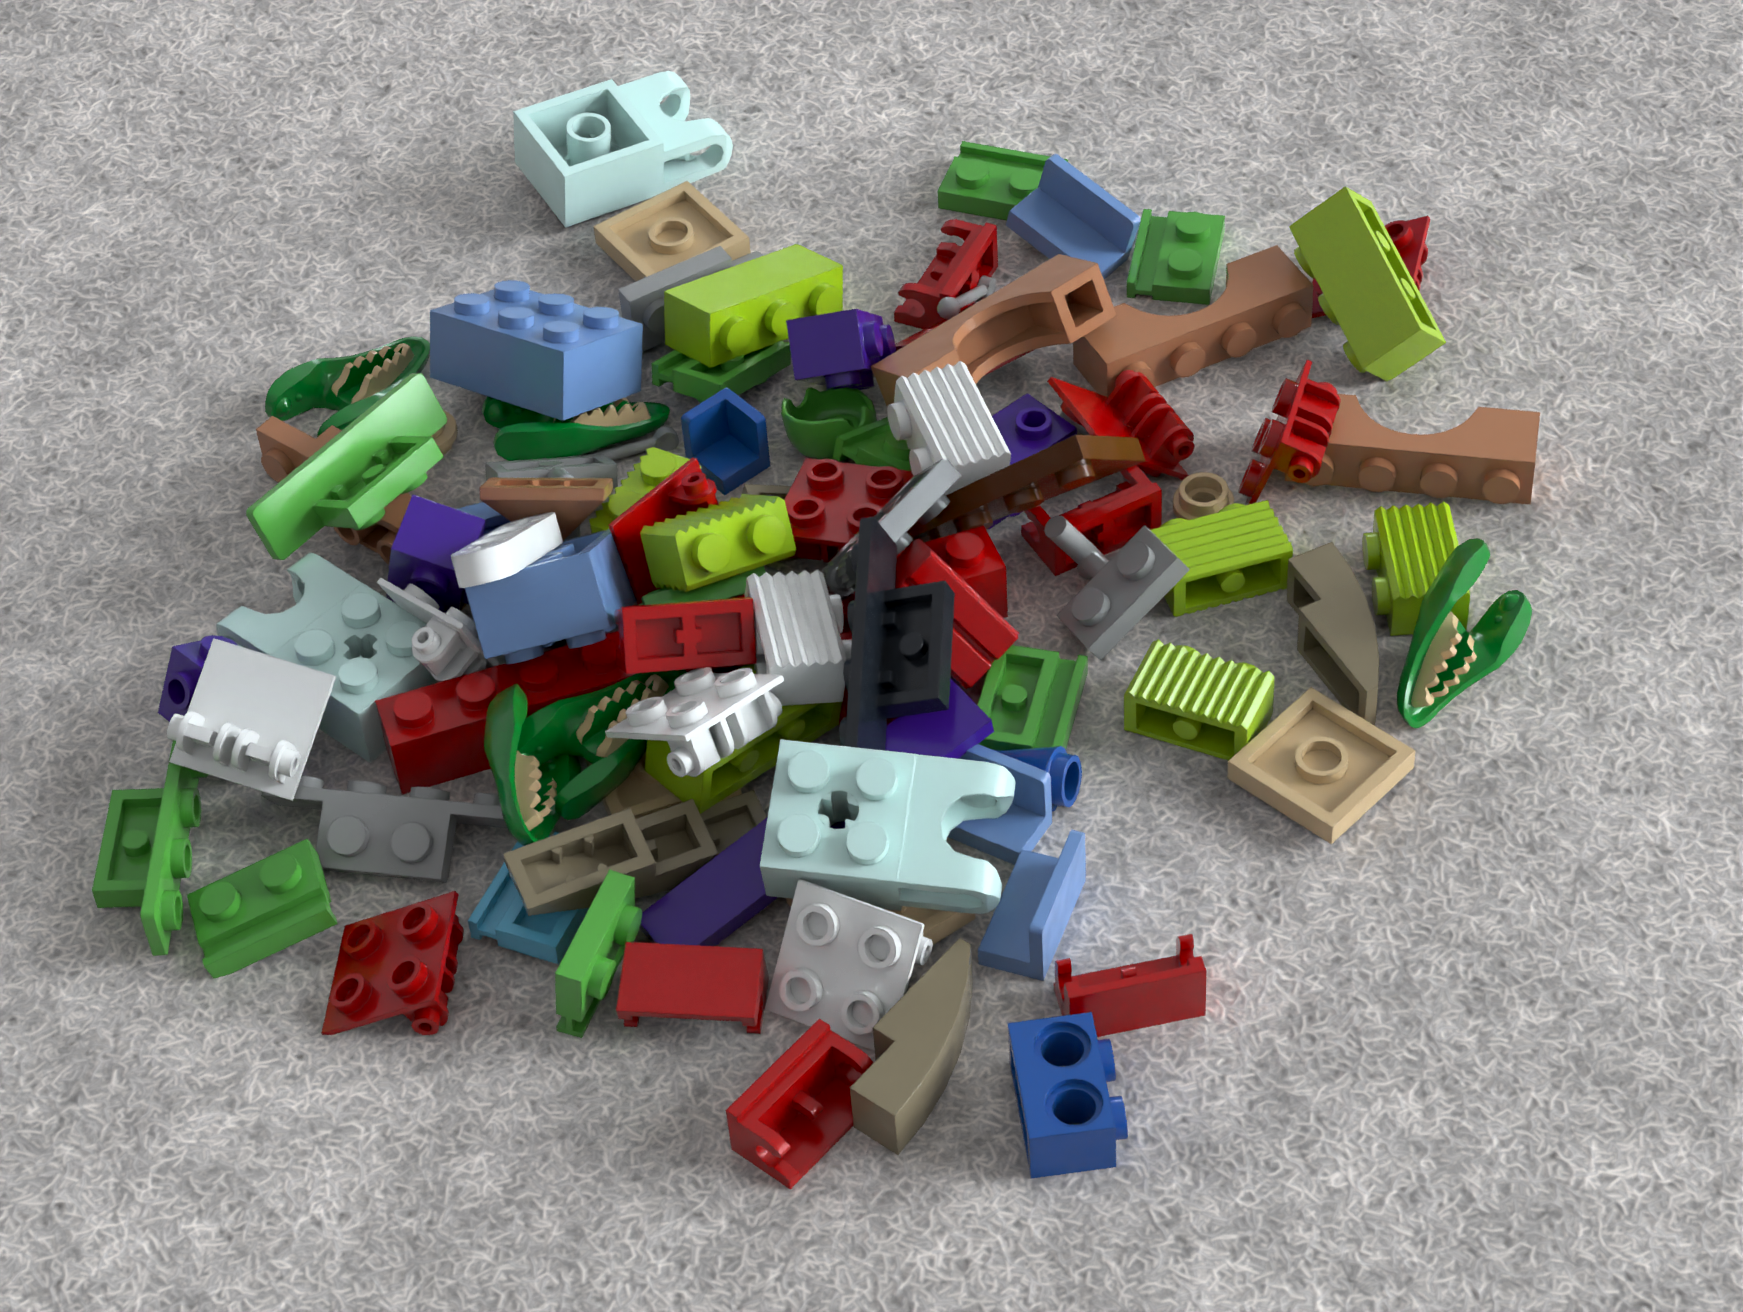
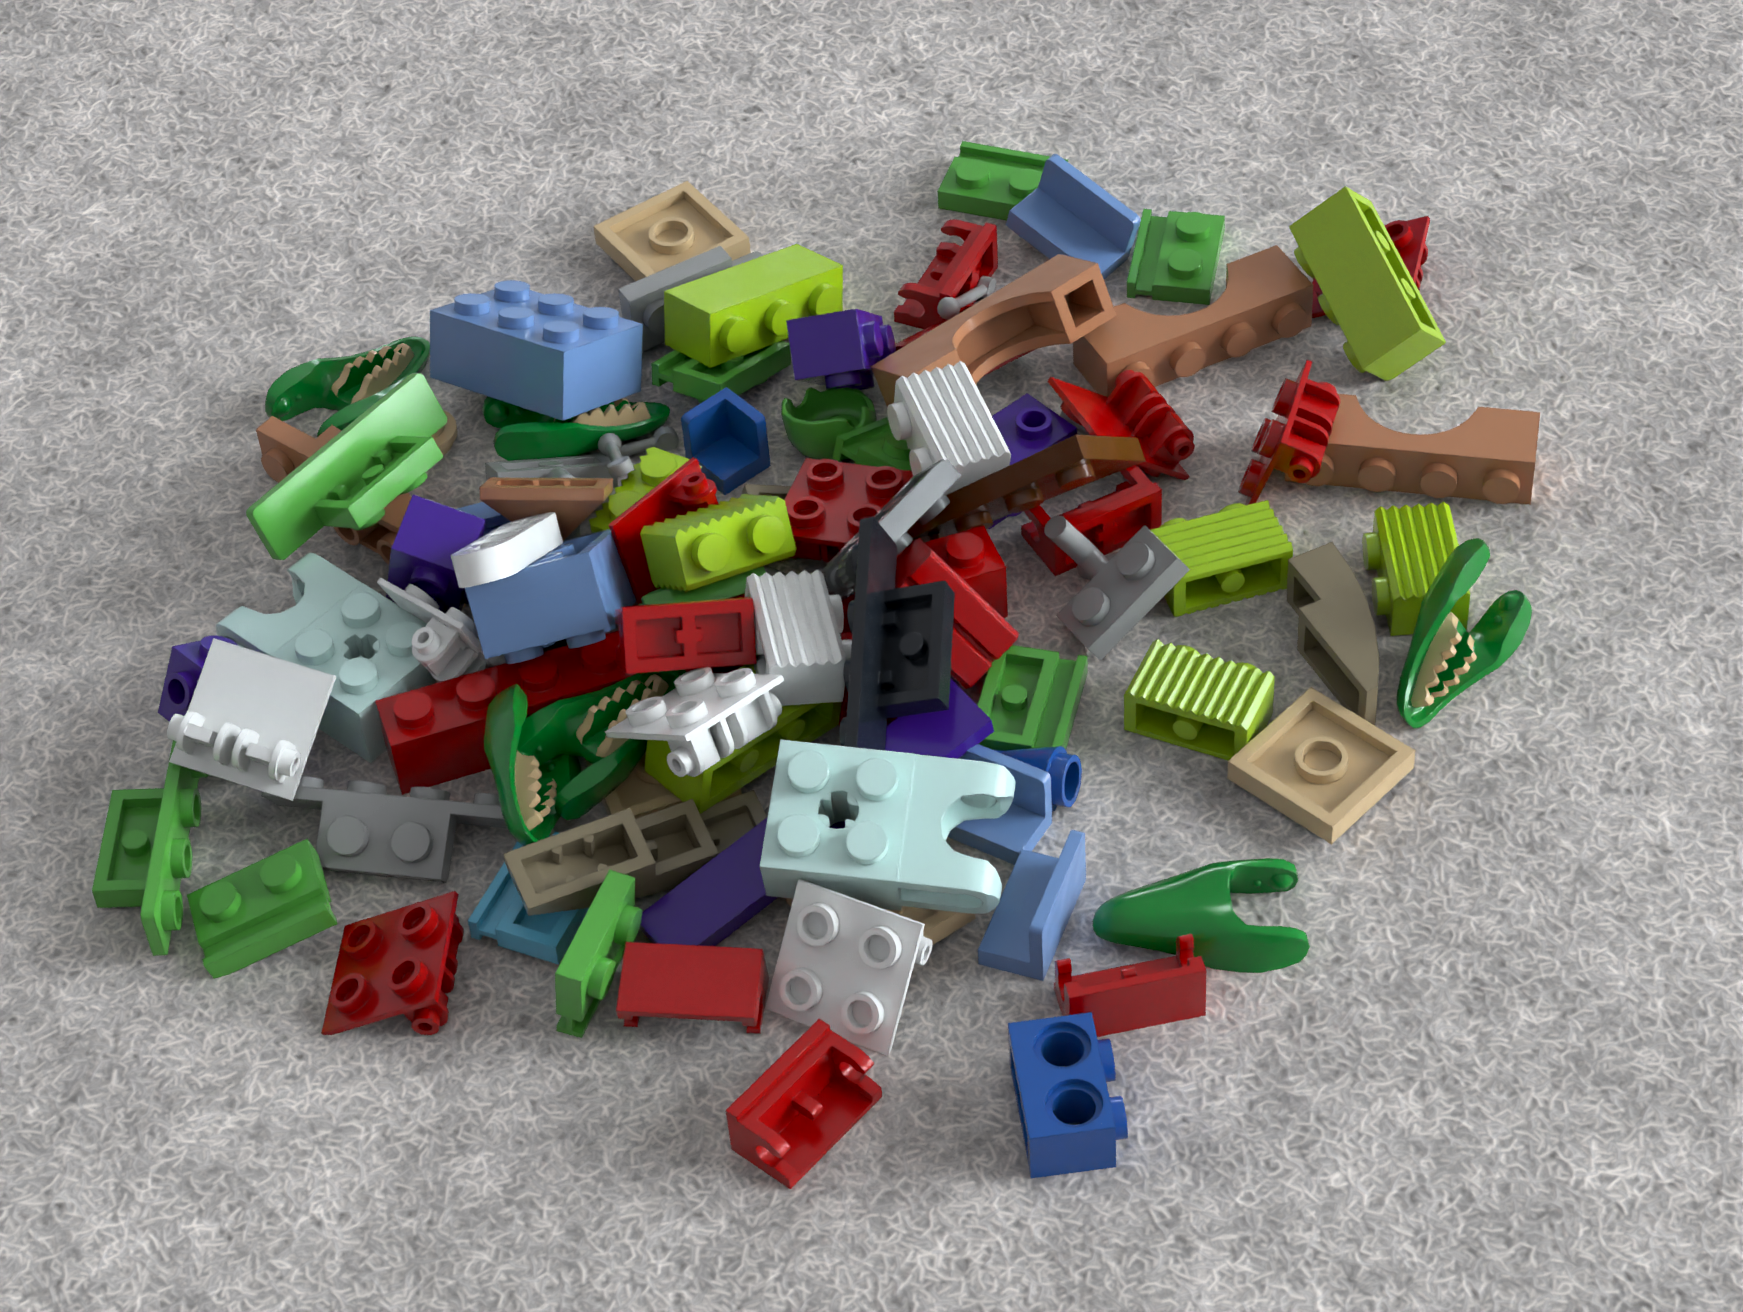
(610, 445): none -> light grey hinge
(615, 145): light aqua brick -> none
(915, 1052): dark tan slope -> none
(1201, 496): tan plate -> none
(1202, 906): none -> green animal

